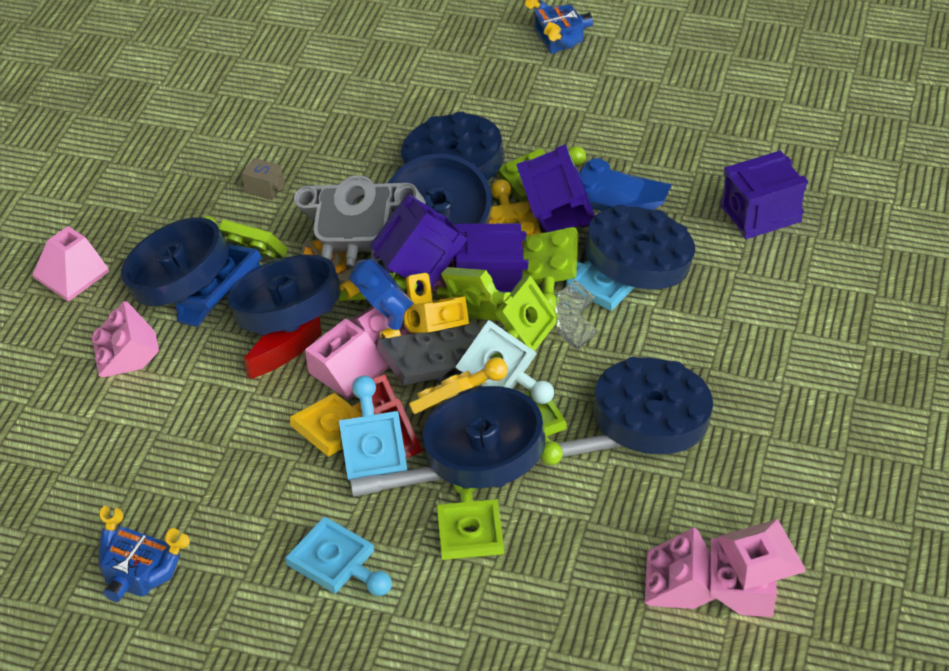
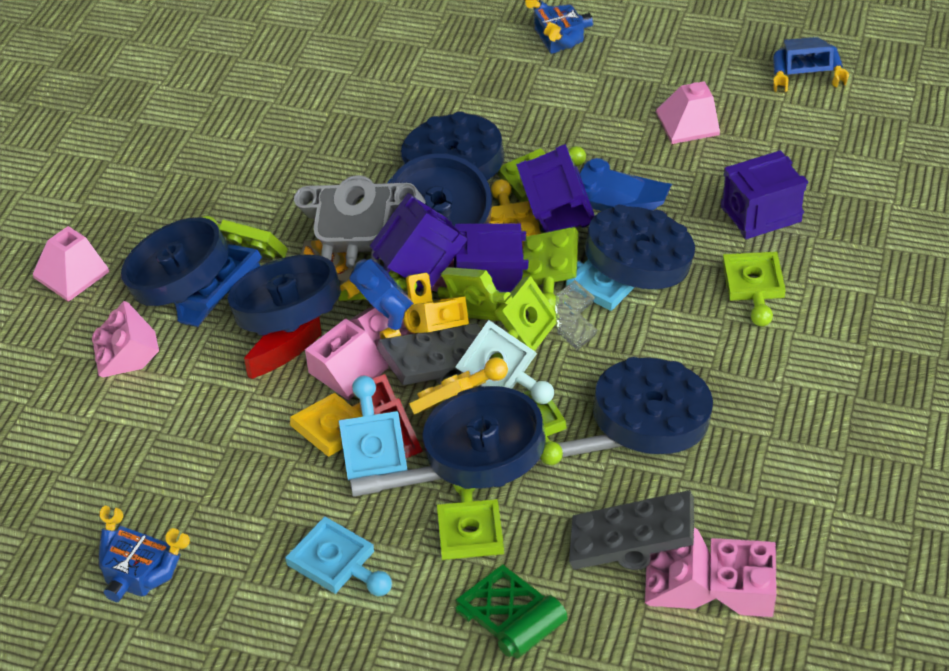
(263, 179): dark tan brick -> none
(525, 624): none -> green piece
(632, 531): none -> dark grey plate
(689, 114): none -> bright pink slope
(761, 554): bright pink slope -> none
(766, 286): none -> lime plate
(807, 56): none -> blue torso

